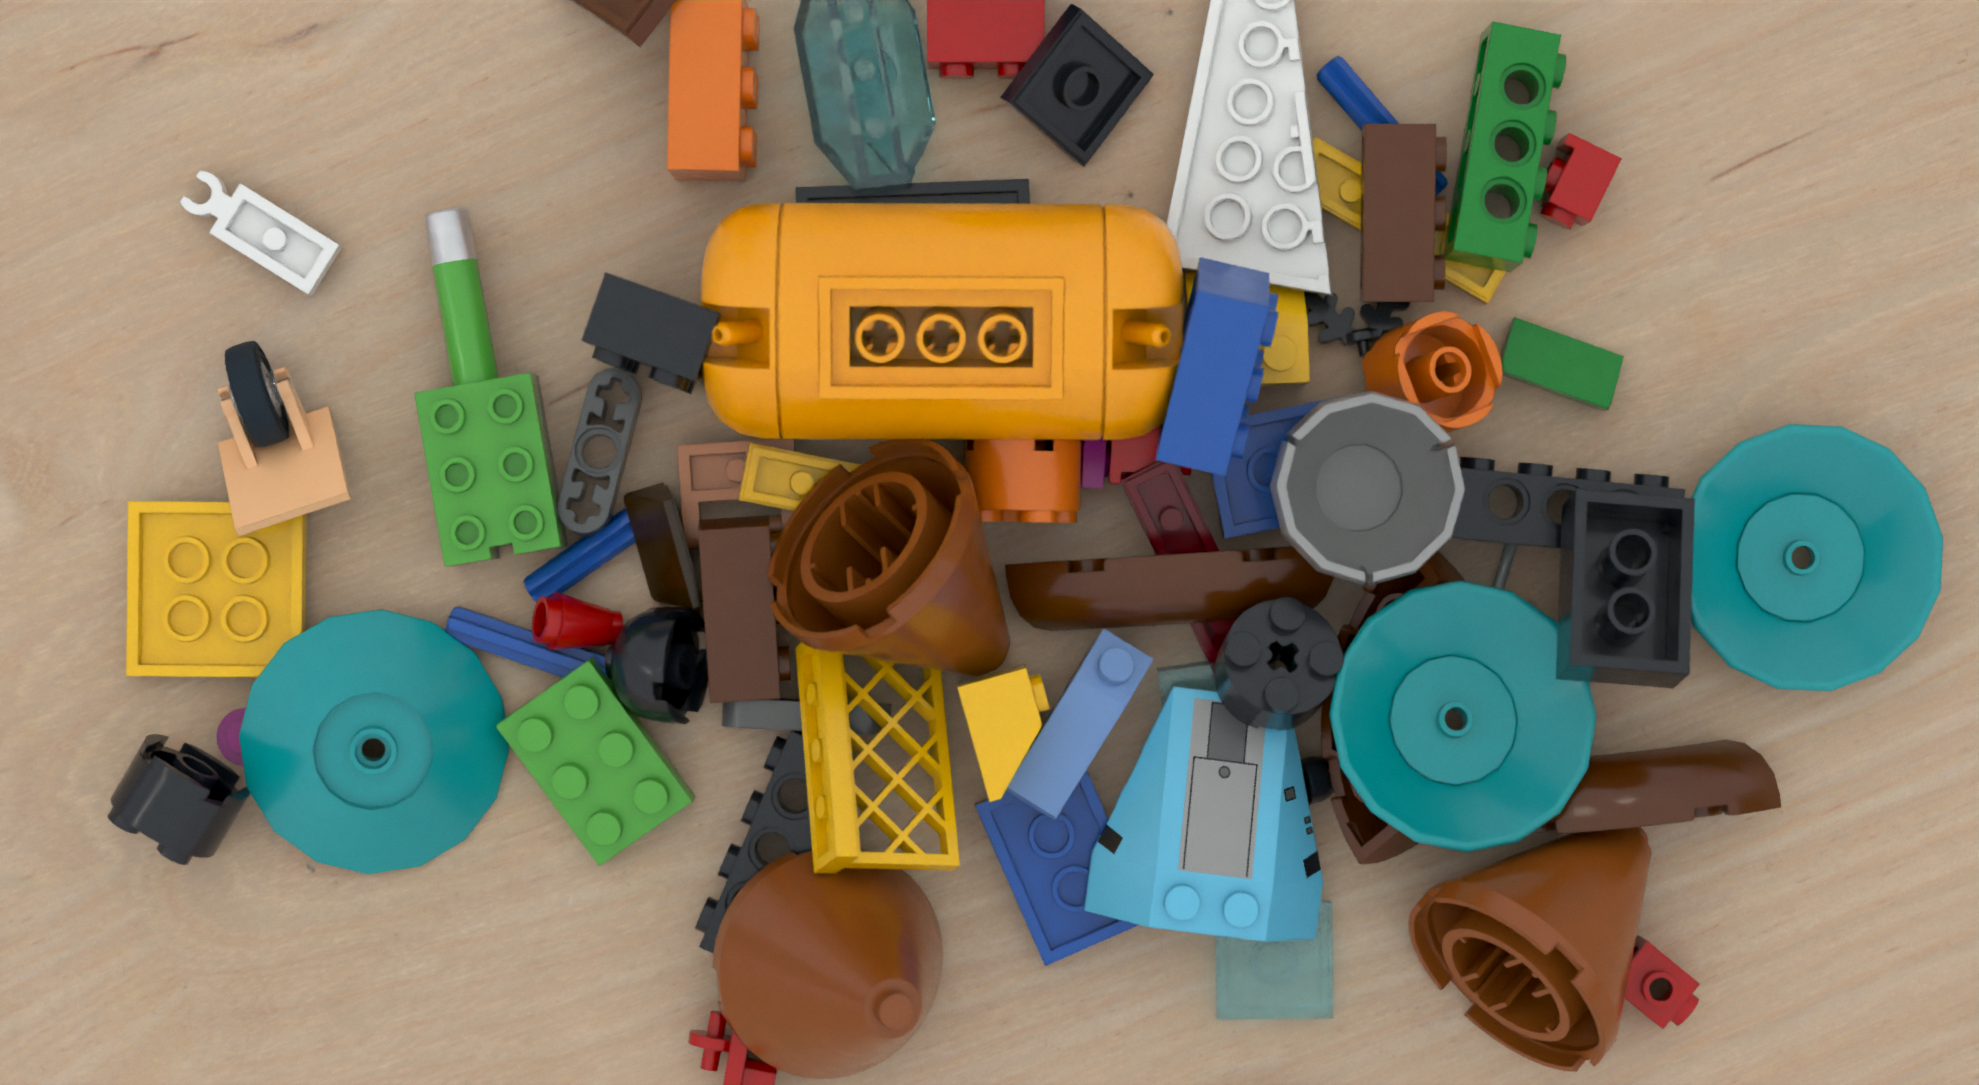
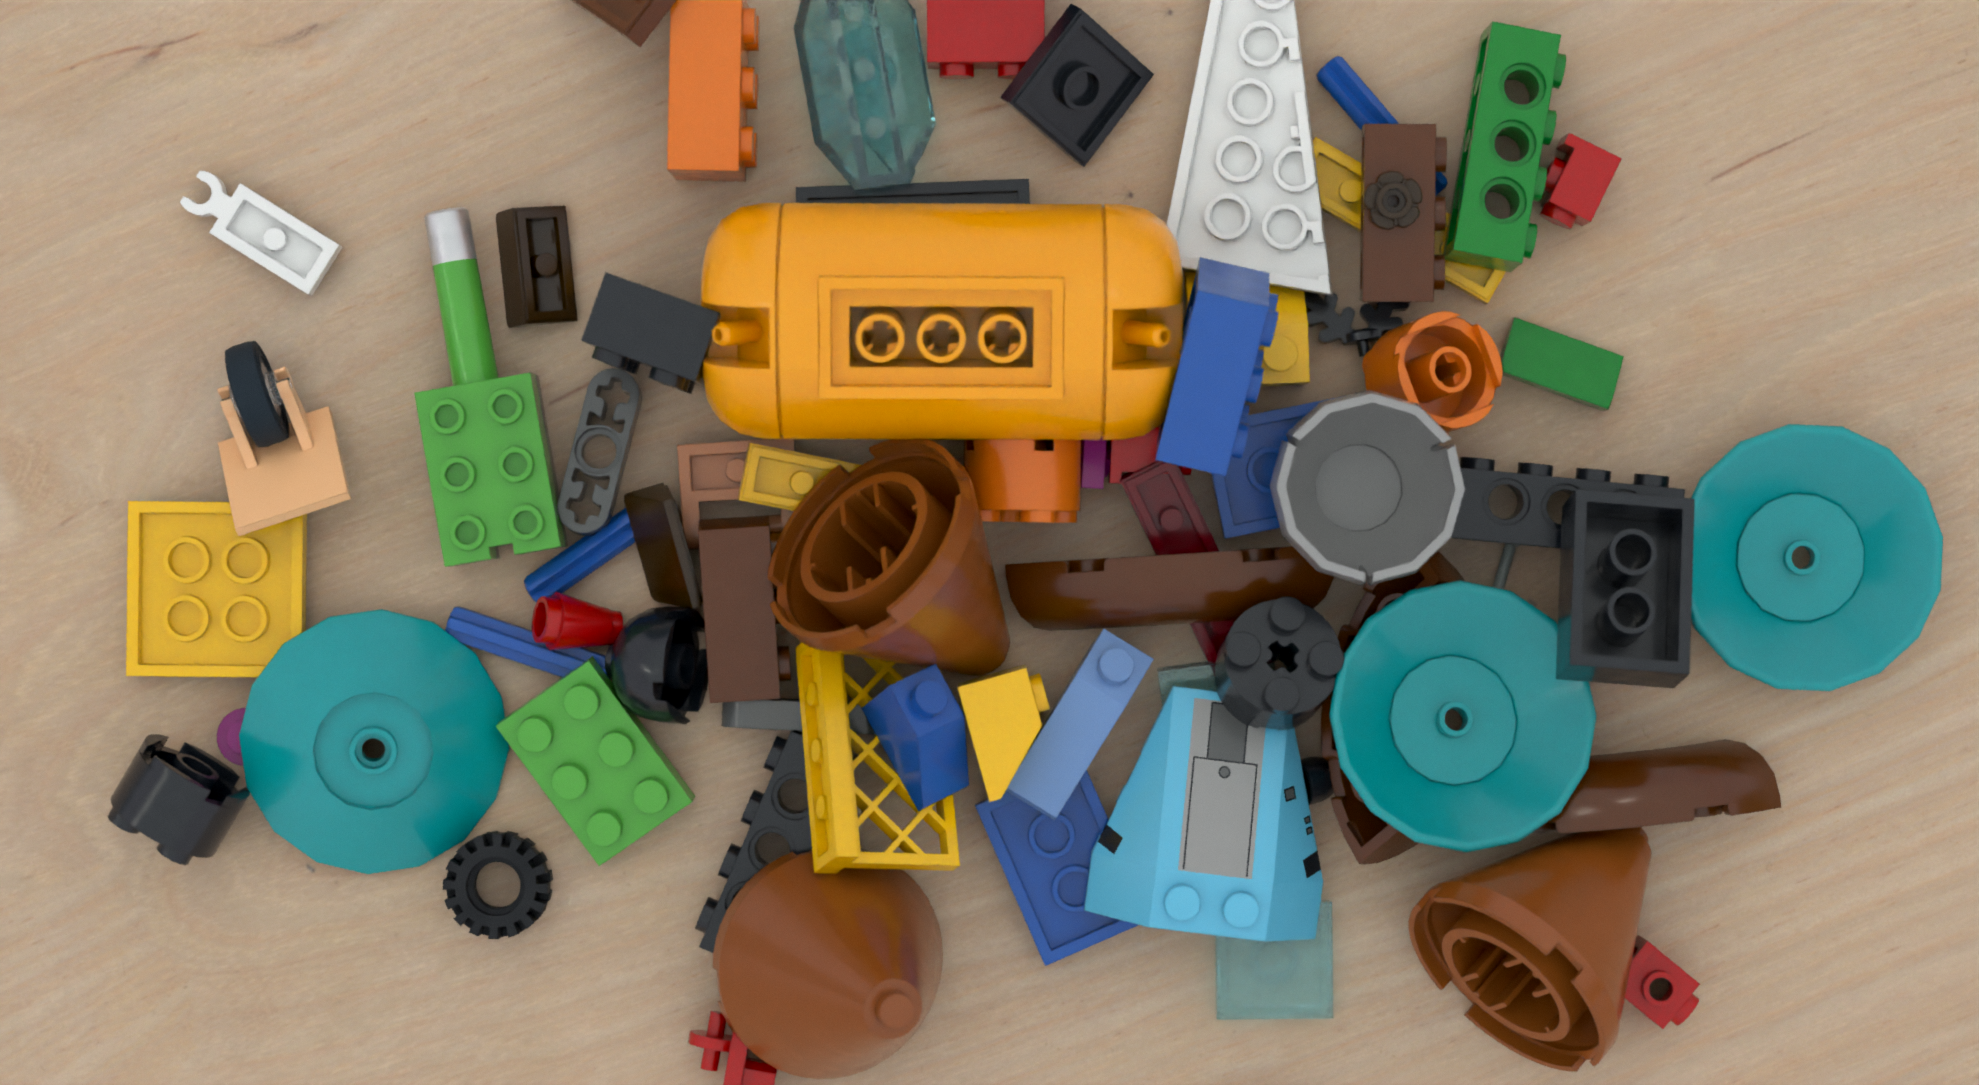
(467, 903): none -> black tyre
(536, 266): none -> dark brown slope
(922, 735): none -> blue slope
(1377, 197): none -> dark brown plate

